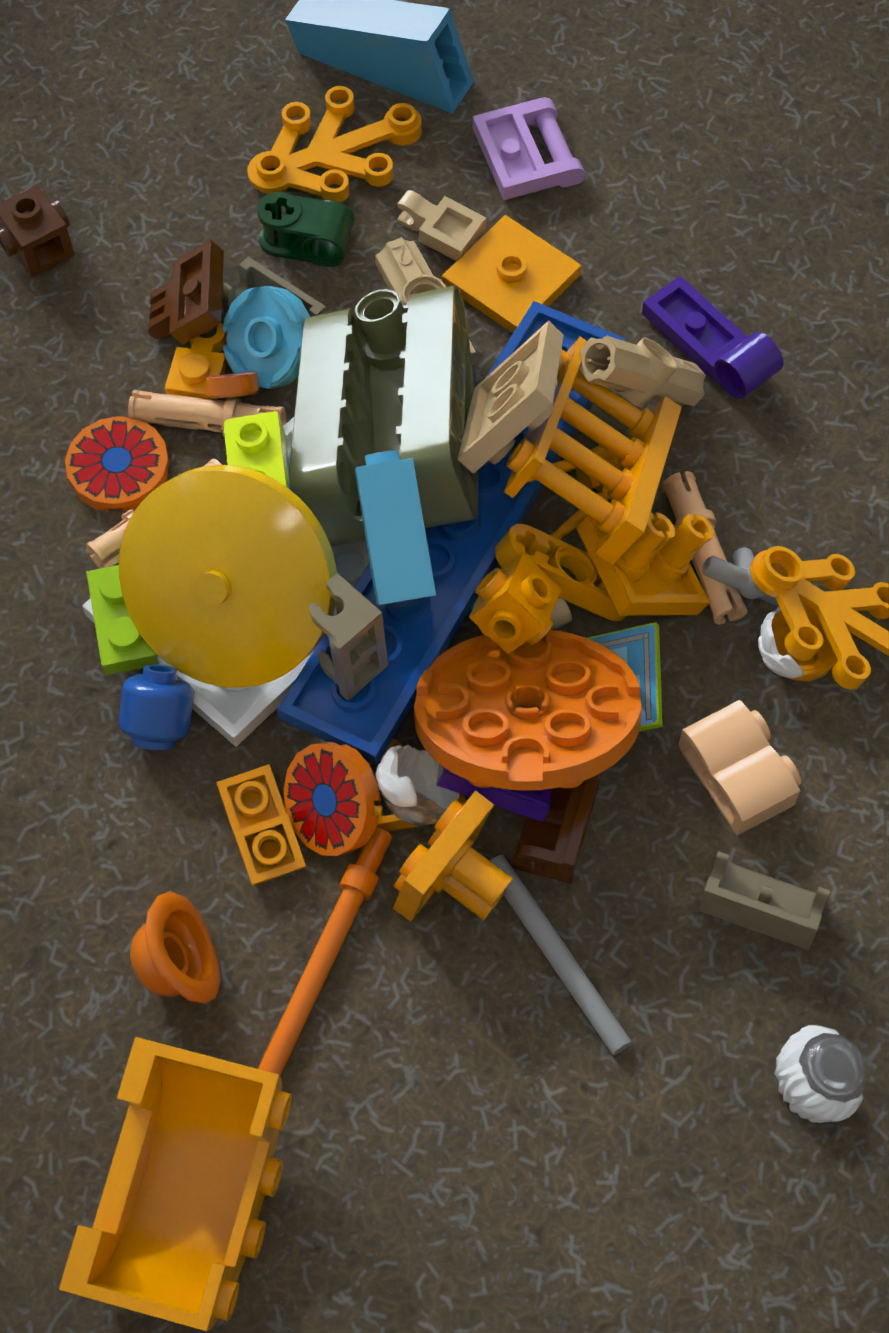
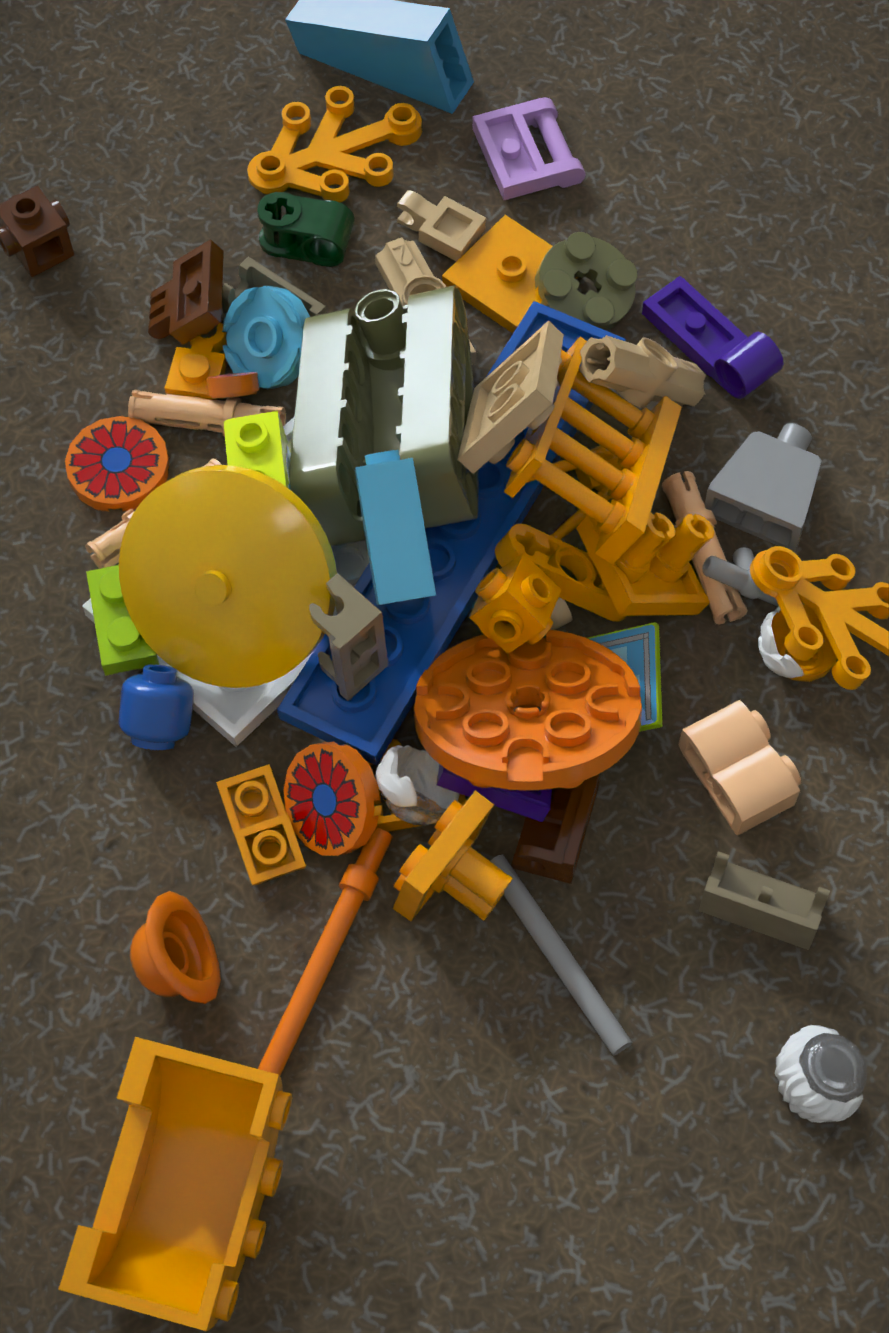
(600, 263): none -> olive plate
(767, 486): none -> light grey torso

